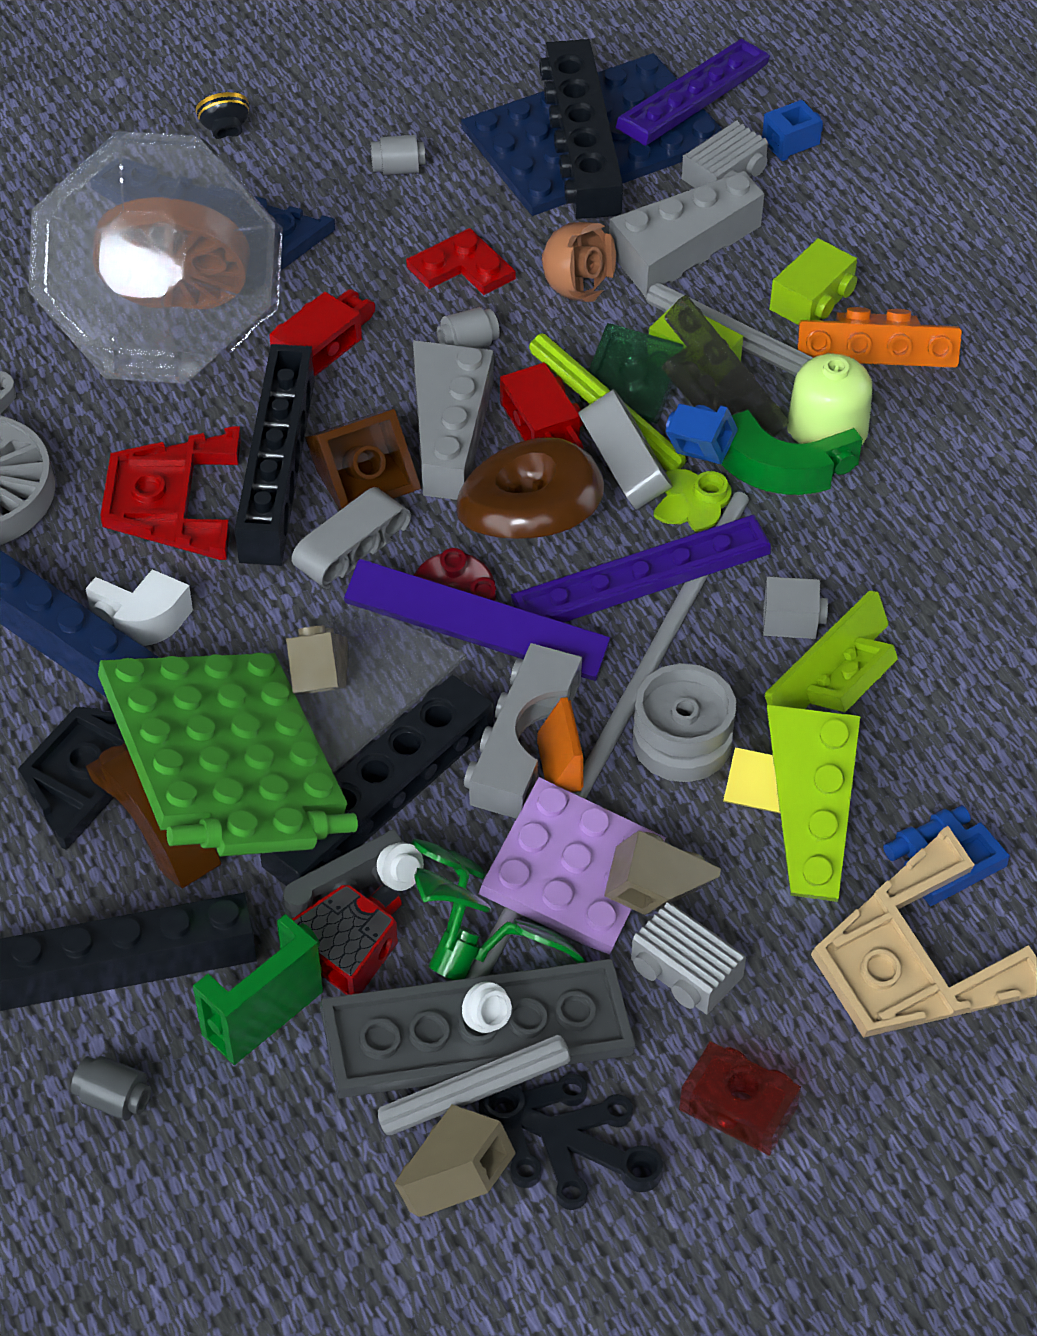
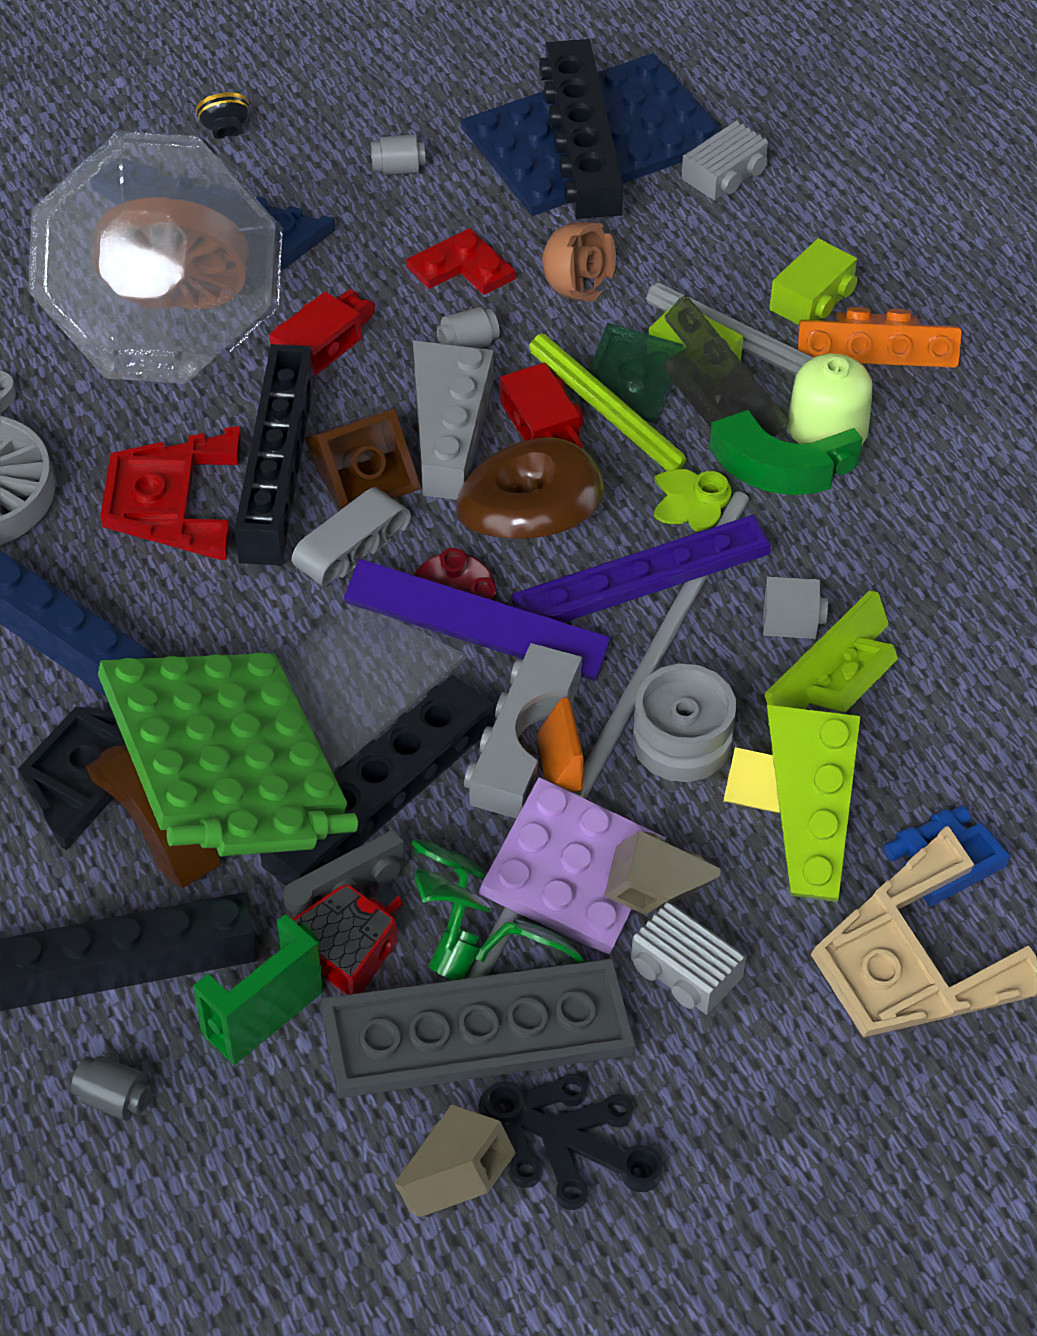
(148, 613): white brick -> none
(317, 660): dark tan slope -> none
(398, 865): white plate -> none
(474, 1085): light grey axle -> none
(486, 1007): white plate -> none
(625, 449): light grey beam -> none
(685, 229): light grey wedge -> none
(692, 92): dark purple tile -> none
(701, 432): blue brick -> none
(752, 1120): clear red brick -> none
(792, 129): blue brick -> none

